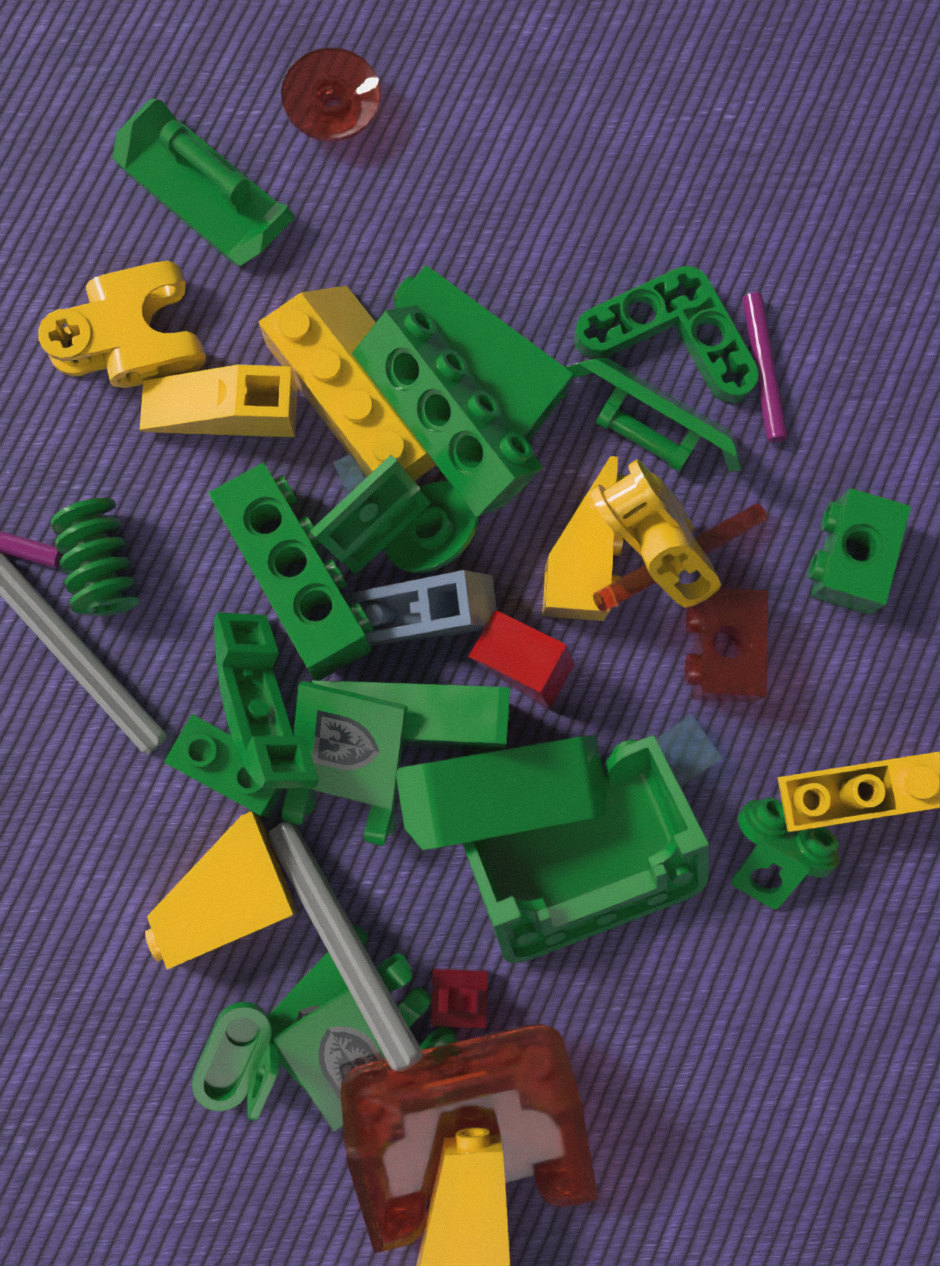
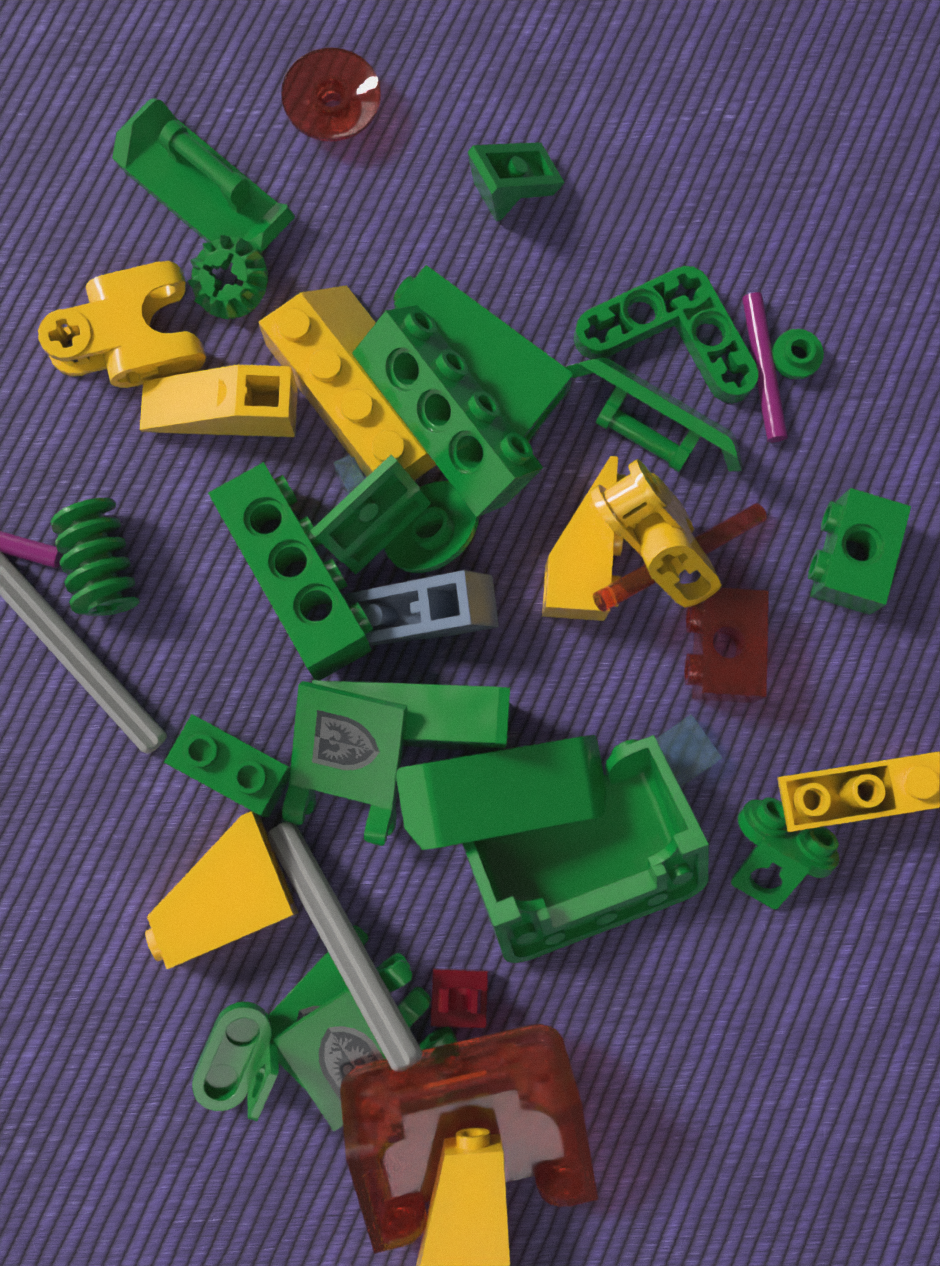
(248, 266): none -> green gear
(254, 704): green slope -> none
(512, 172): none -> green slope
(523, 658): red slope -> none
(794, 367): none -> green plate

